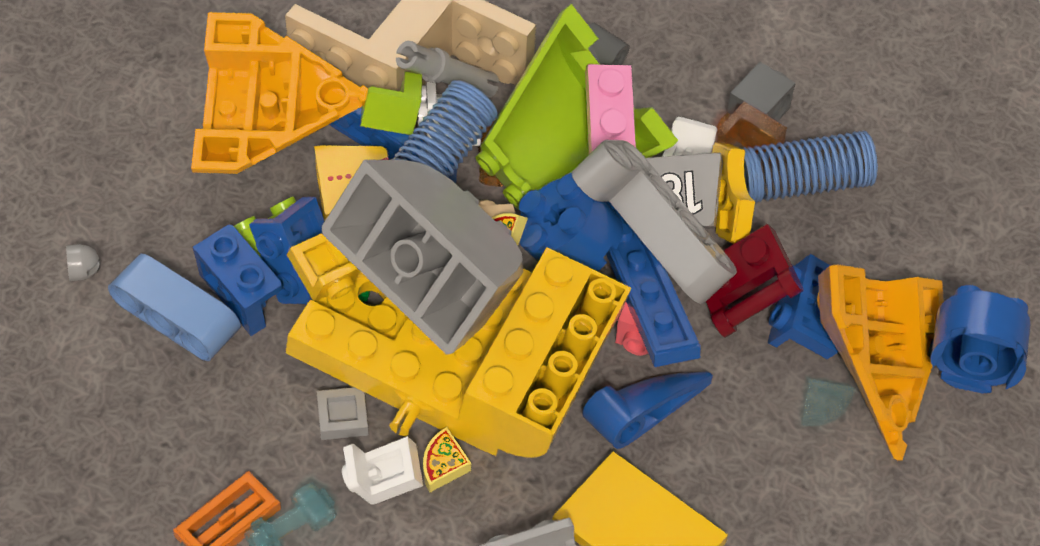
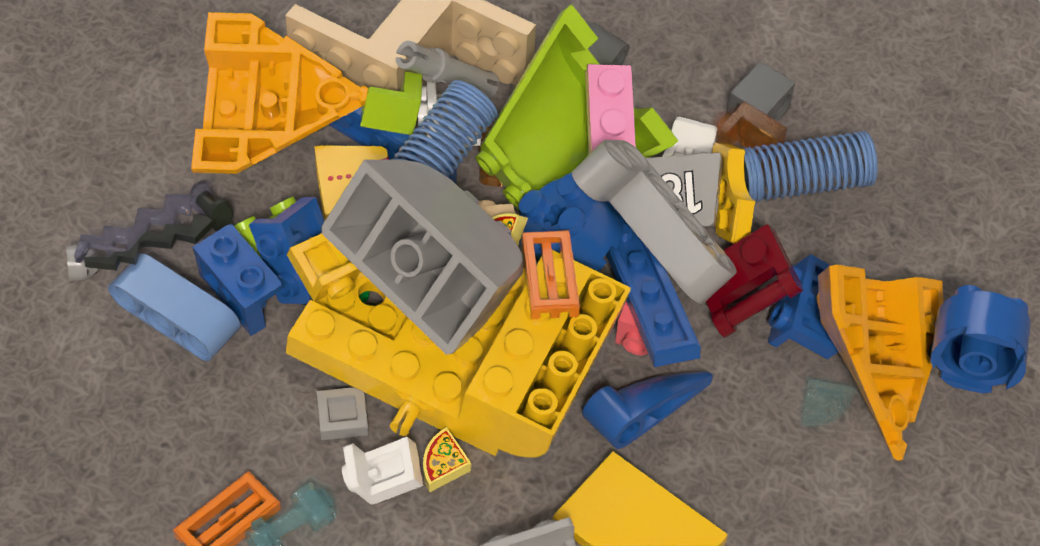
(138, 236): none -> piece
(552, 304): none -> orange tile

